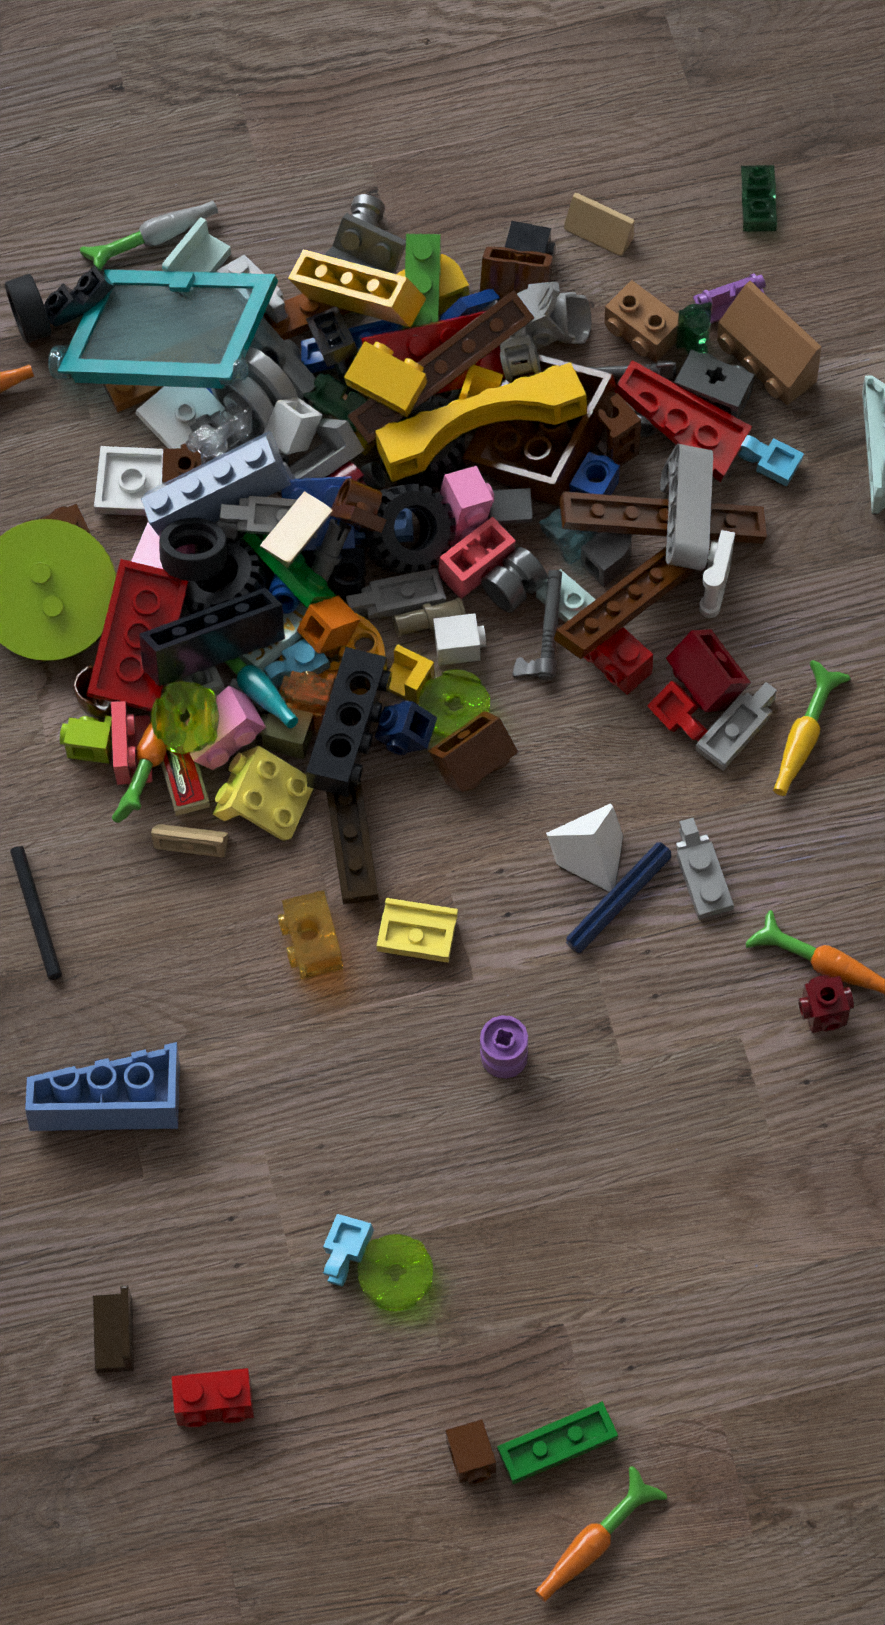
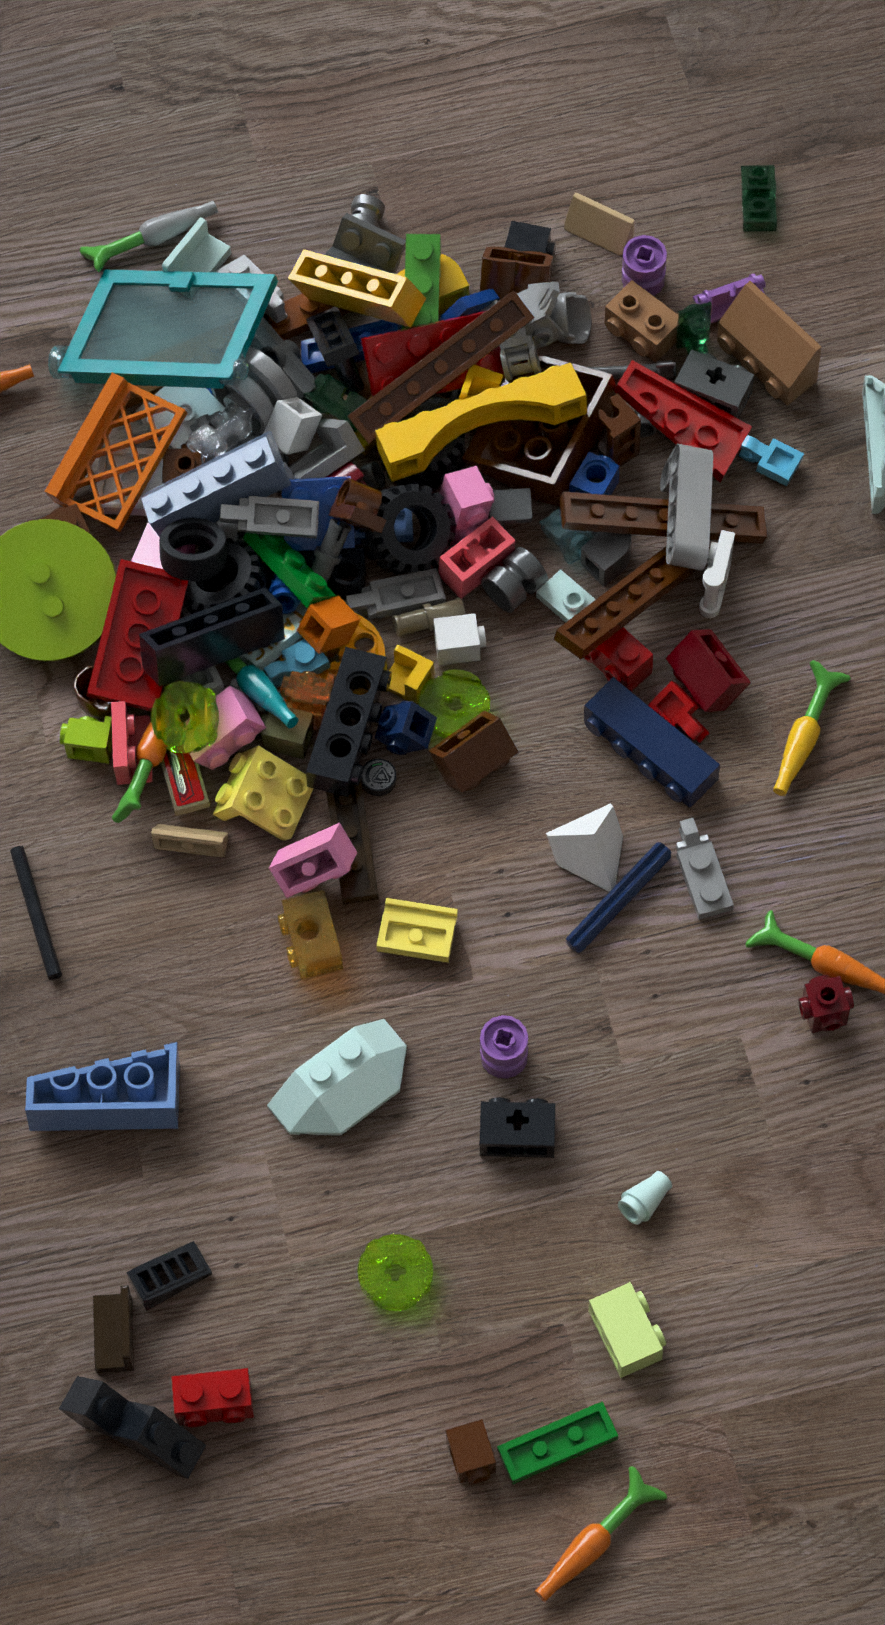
(28, 308): black tyre -> none
(69, 304): black slope -> none
(91, 438): none -> orange fence
(133, 1424): none -> black arch
(163, 1292): none -> black slope
(296, 529): slope -> none
(313, 860): none -> bright pink brick
(342, 1082): none -> light aqua wedge
(345, 1243): medium azure plate -> none
(378, 777): none -> tile
(386, 378): yellow brick -> none
(498, 1133): none -> black brick
(546, 665): dark grey piece -> none
(626, 1329): none -> yellowish green brick
(643, 1199): none -> light aqua cone
(644, 263): none -> medium lavender wheel
(651, 743): none -> dark blue brick
(737, 727): light grey hinge -> none

